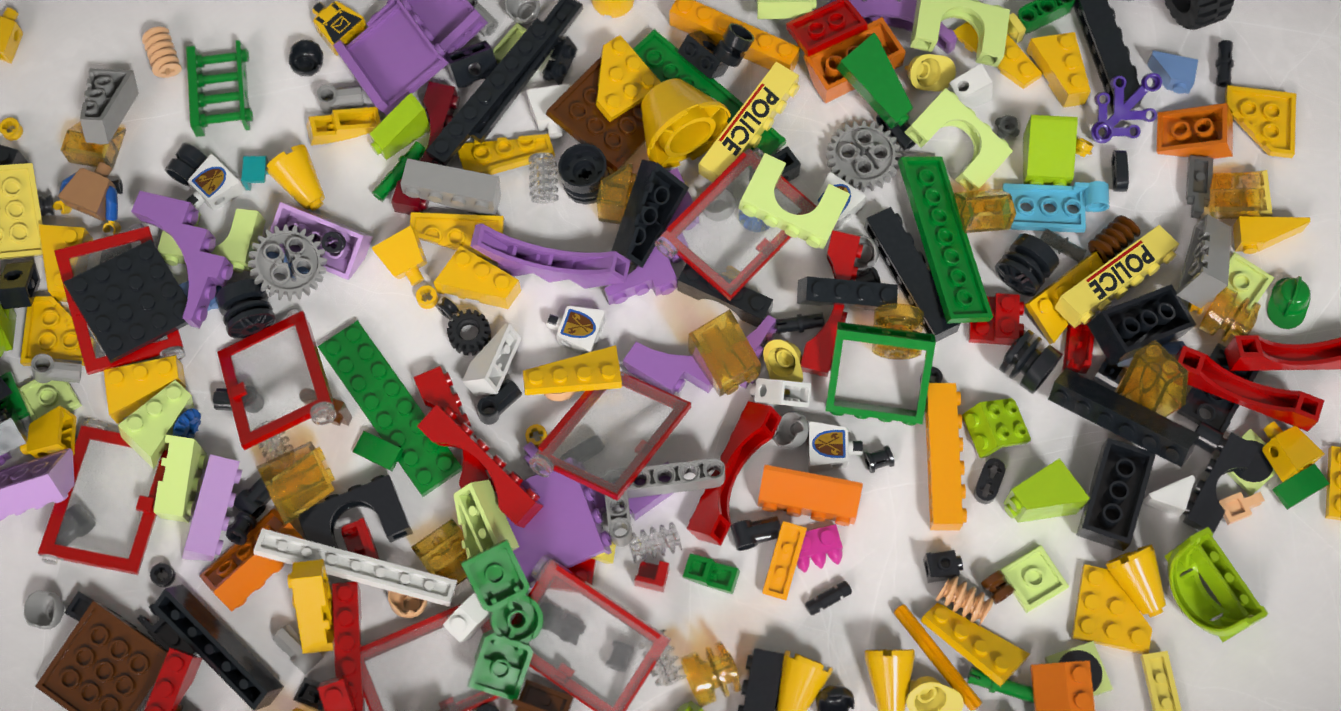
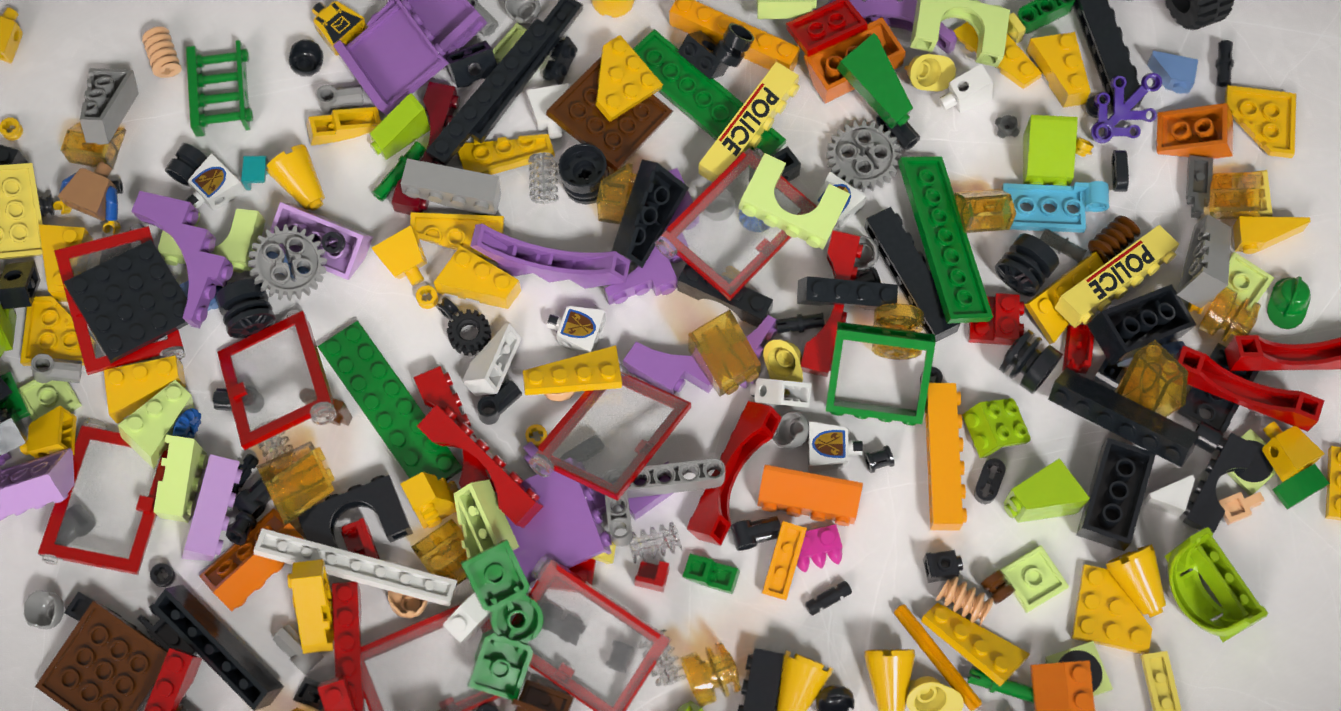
(250, 462): none -> black axle
(378, 450): green slope -> none
(430, 498): none -> yellow wedge
(680, 122): yellow cone -> none
(988, 148): yellowish green arch -> none
(1091, 109): none -> black plate

